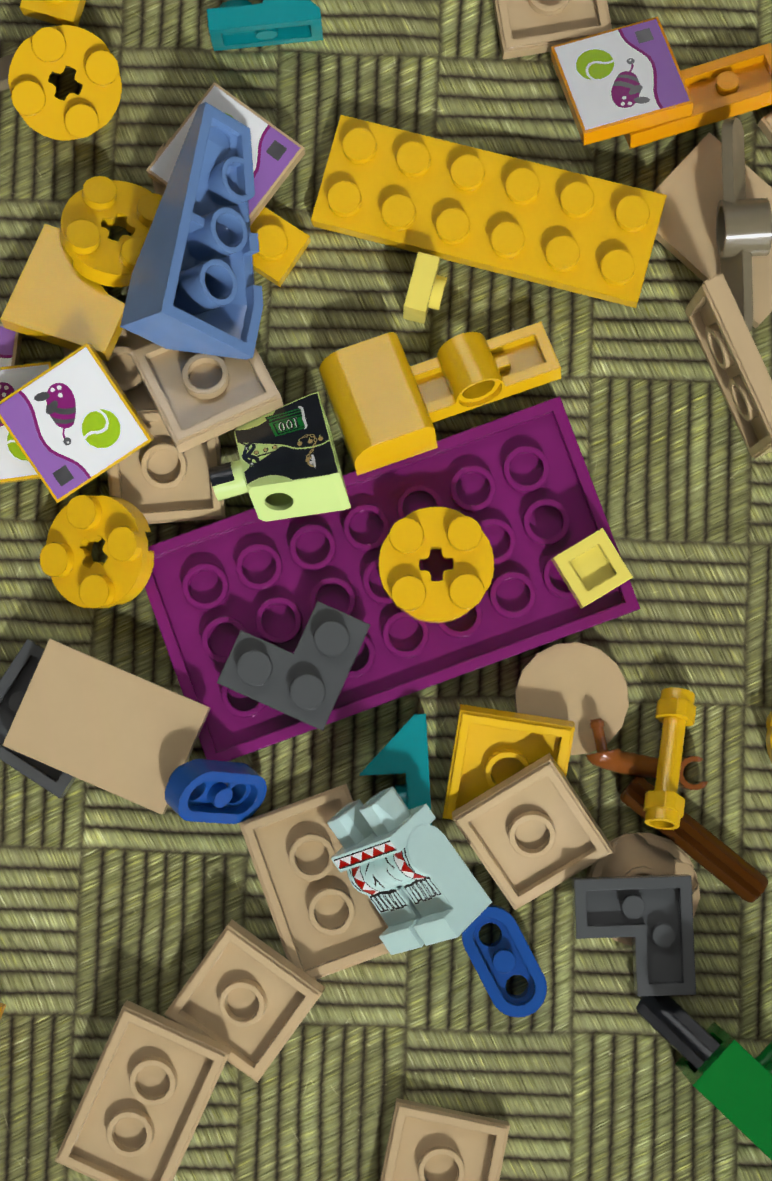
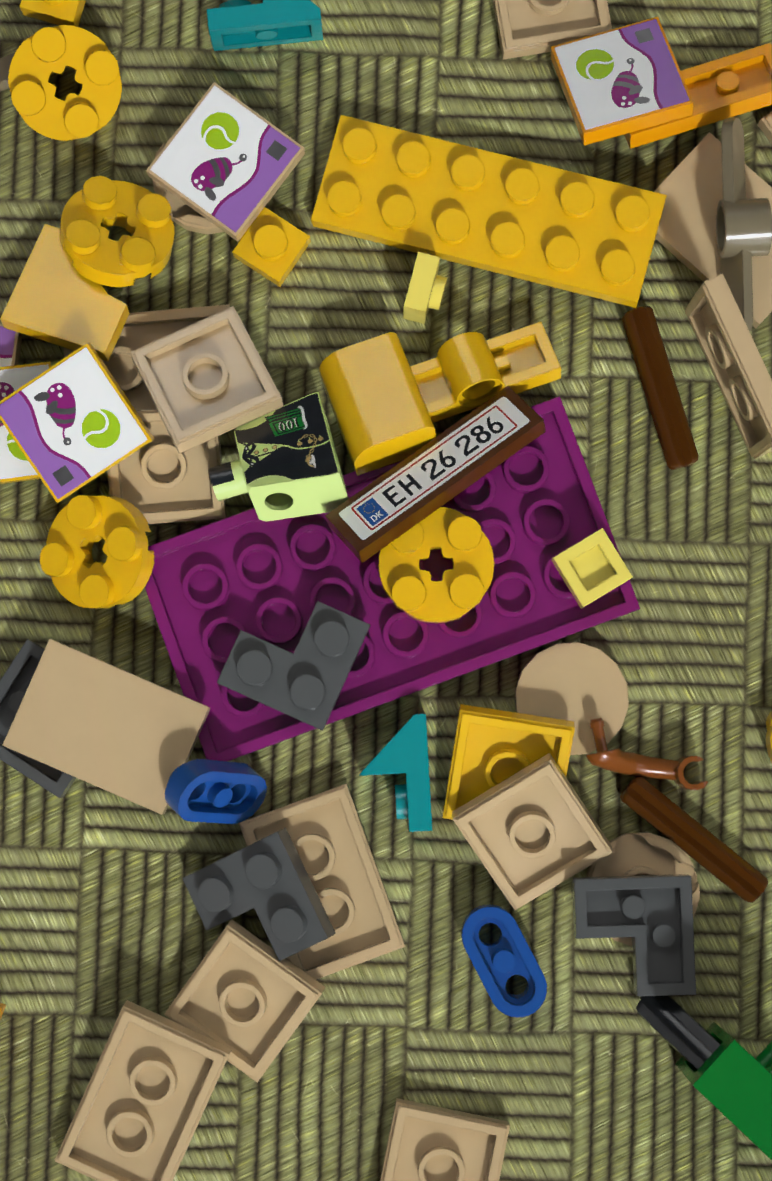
(196, 264): medium blue wedge -> none
(270, 881): none -> dark grey plate
(406, 871): light aqua hips -> none
(435, 474): none -> tile
(660, 387): none -> reddish brown axle
(664, 804): yellow bar -> none

